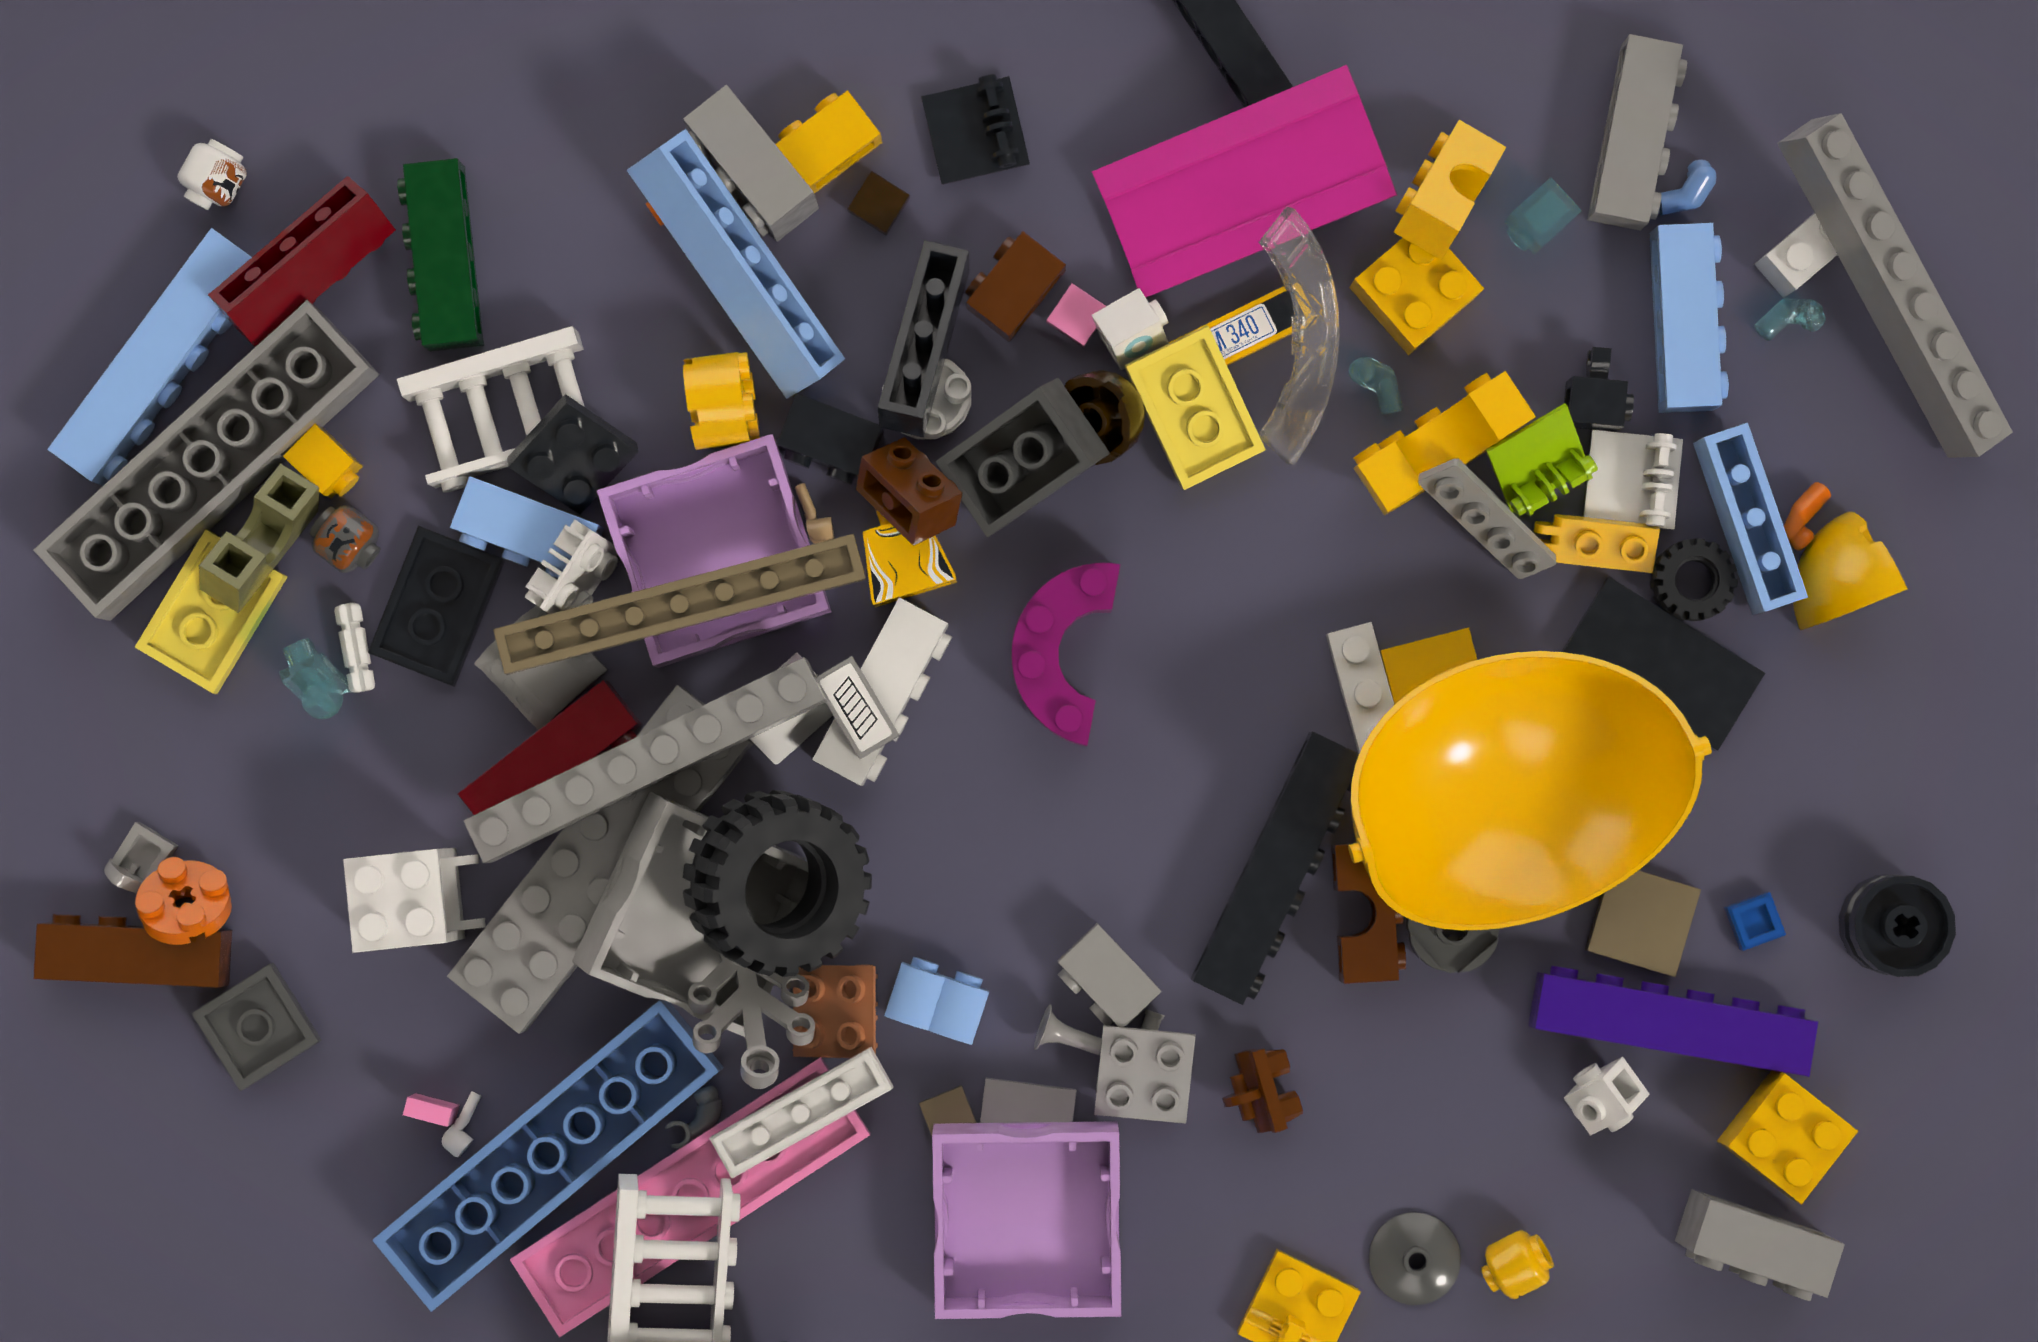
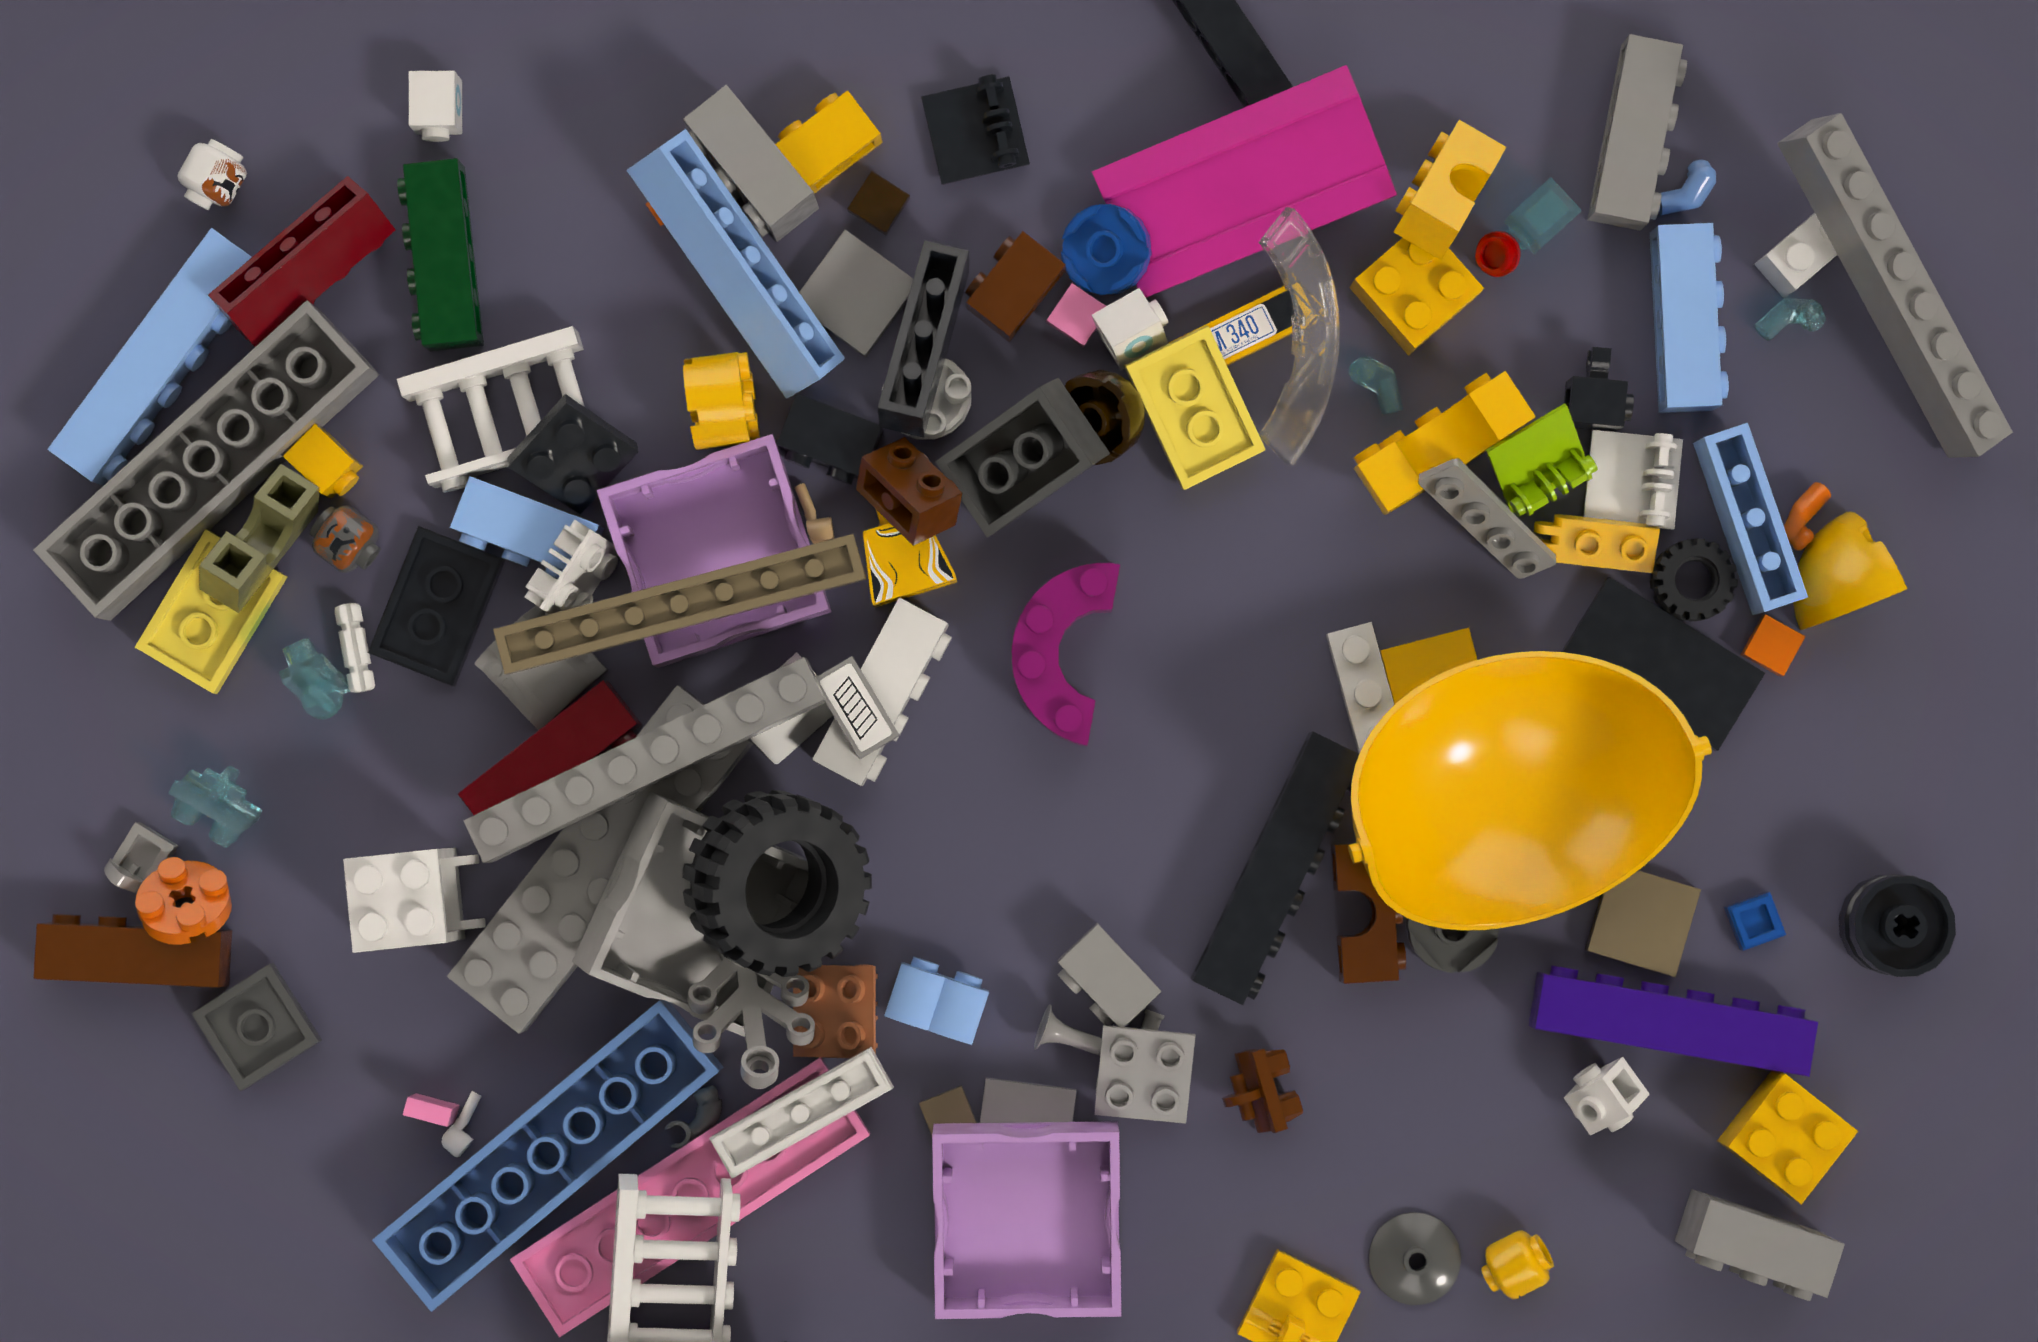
(216, 798): none -> clear light blue hips
(435, 104): none -> white brick
(856, 293): none -> light grey tile
(1106, 249): none -> blue tile
(1498, 253): none -> red plate
(1773, 645): none -> orange tile

